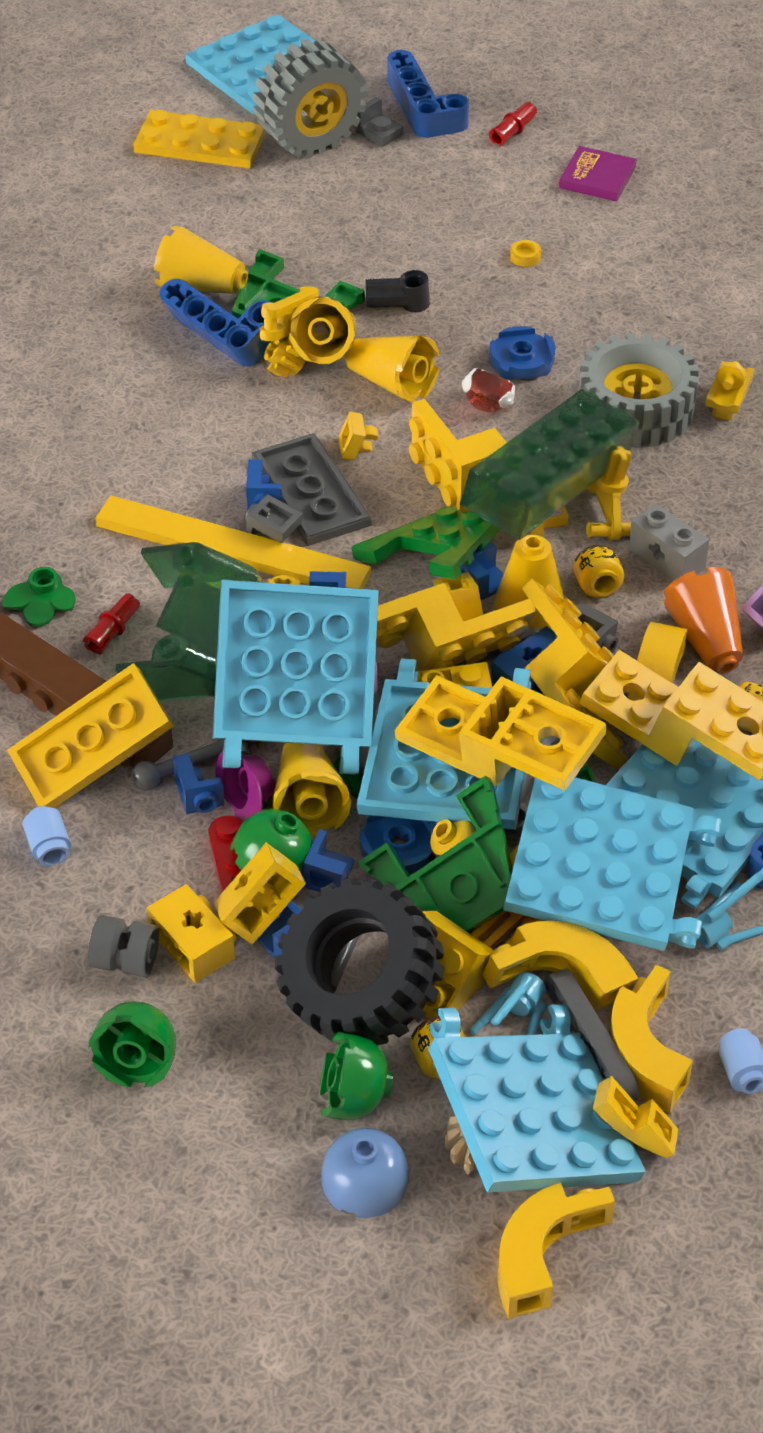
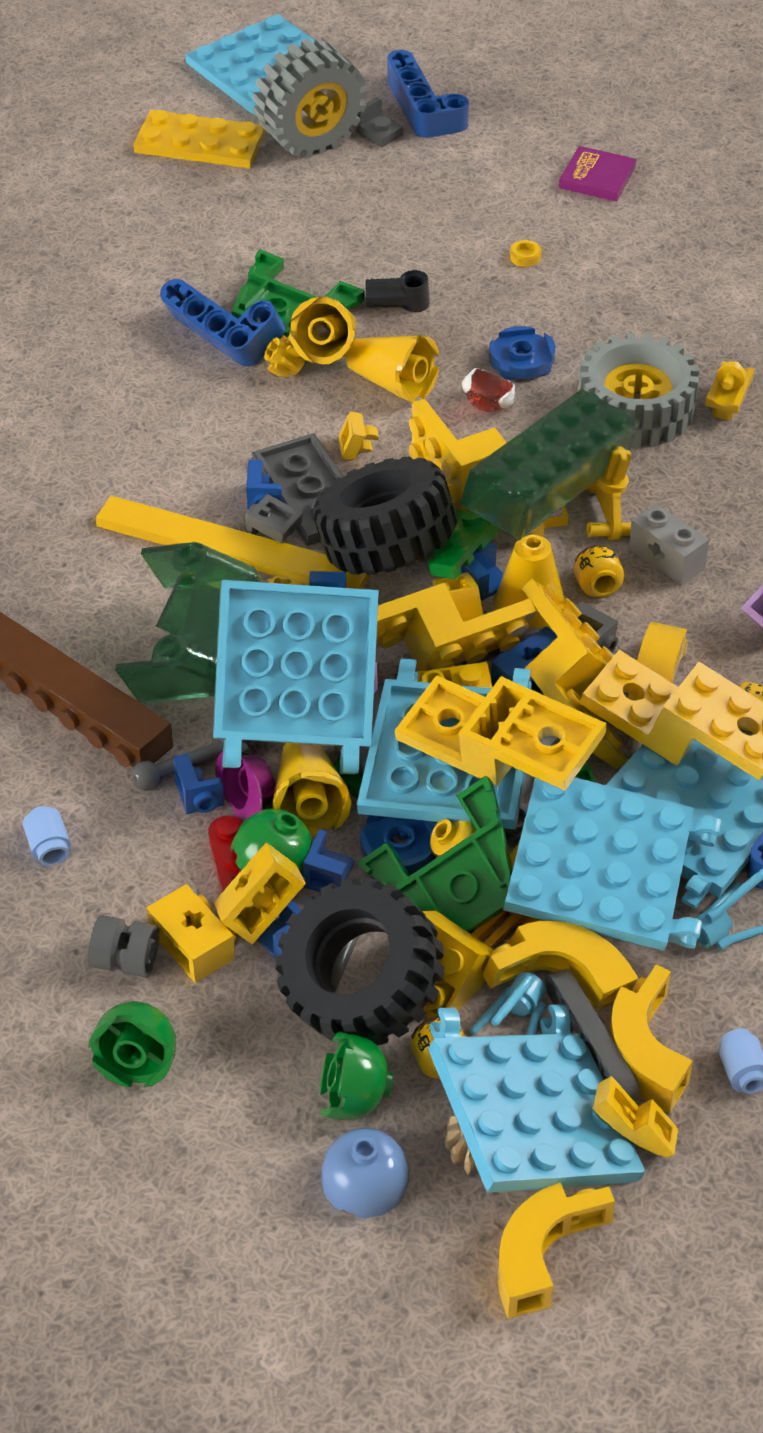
(40, 597): green plate -> none
(90, 738): yellow plate -> none
(111, 624): red axle -> none
(198, 263): yellow cone -> none
(278, 314): yellow plate -> none
(385, 515): none -> black tyre
(512, 123): red axle -> none
(710, 614): orange cone -> none

